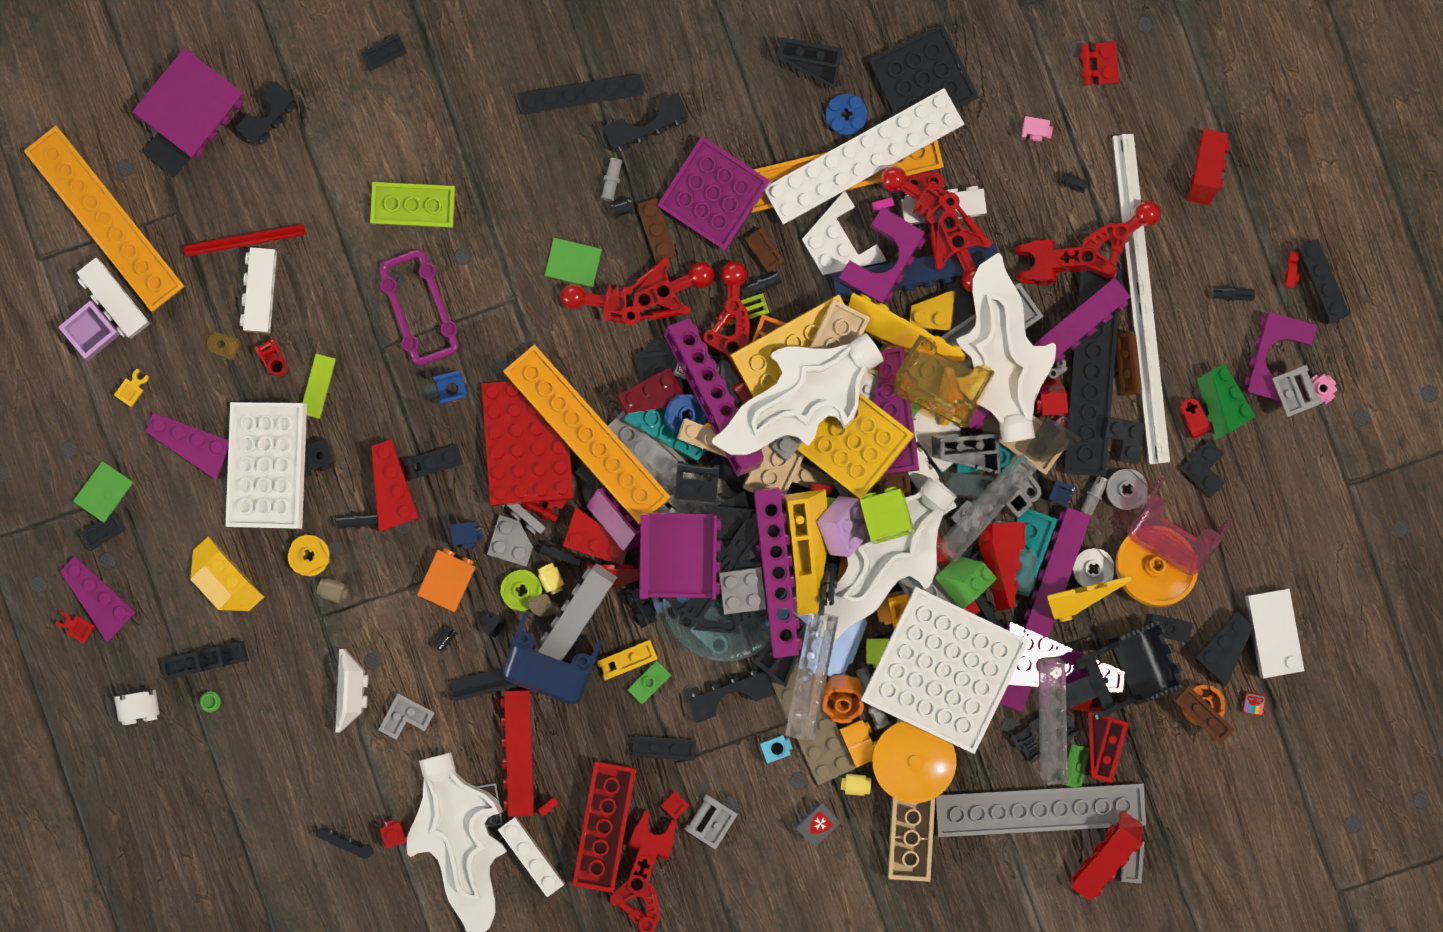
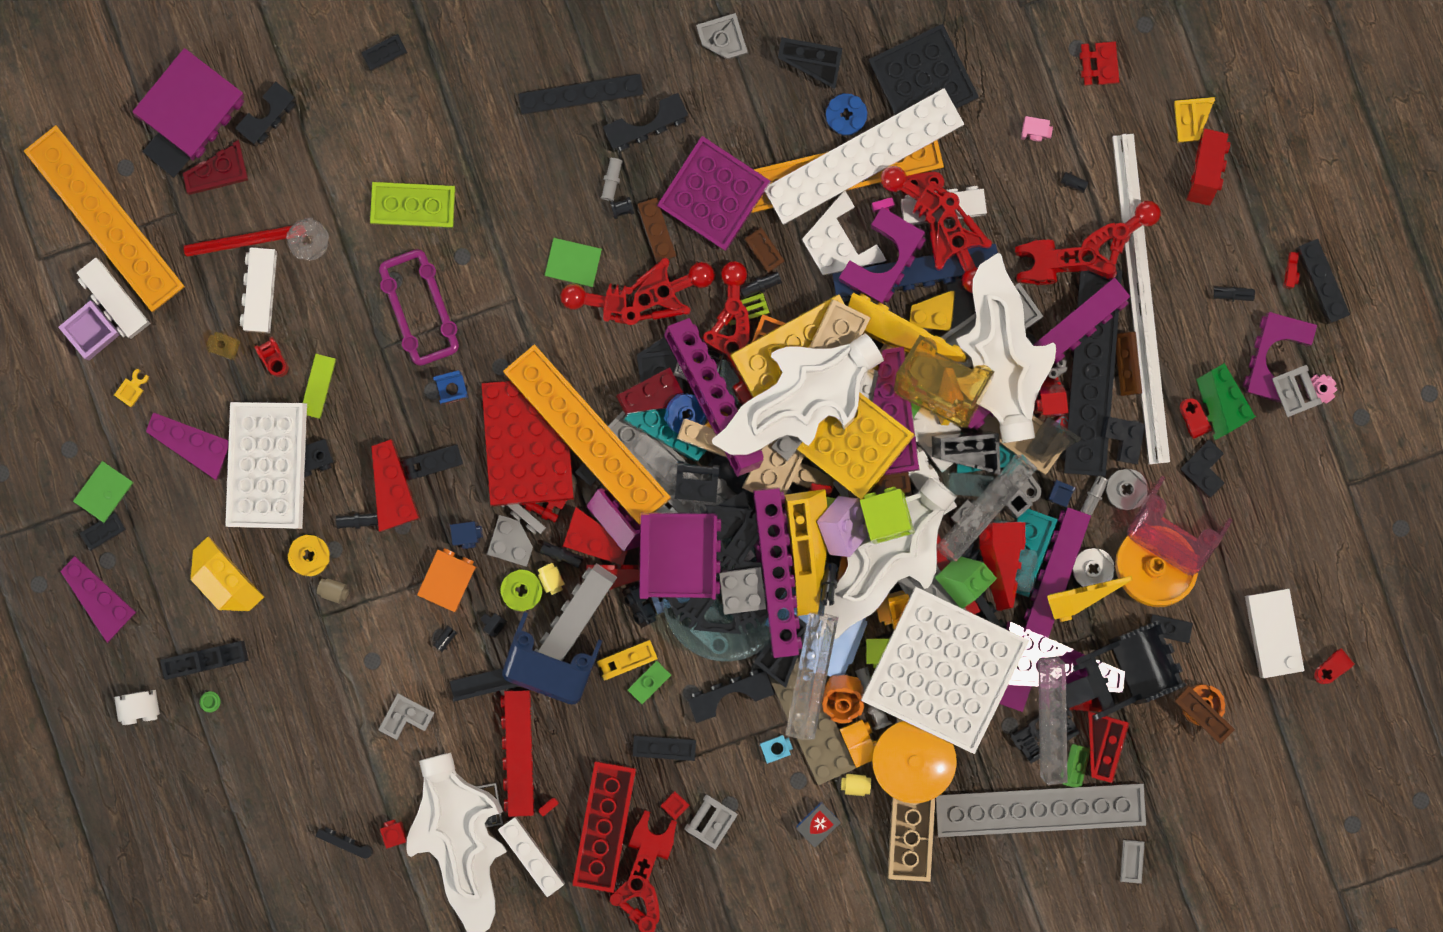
(78, 628): red plate -> none
(219, 171): none -> dark red wing
(306, 228): none -> clear plate
(350, 690): white wedge -> none
(543, 606): dark tan piece -> none
(723, 36): none -> light grey plate
(1108, 856): red wedge -> none
(1191, 118): none -> yellow wing
(1225, 647): black wedge -> none
(1253, 703): tile -> none
(1336, 665): none -> red piece

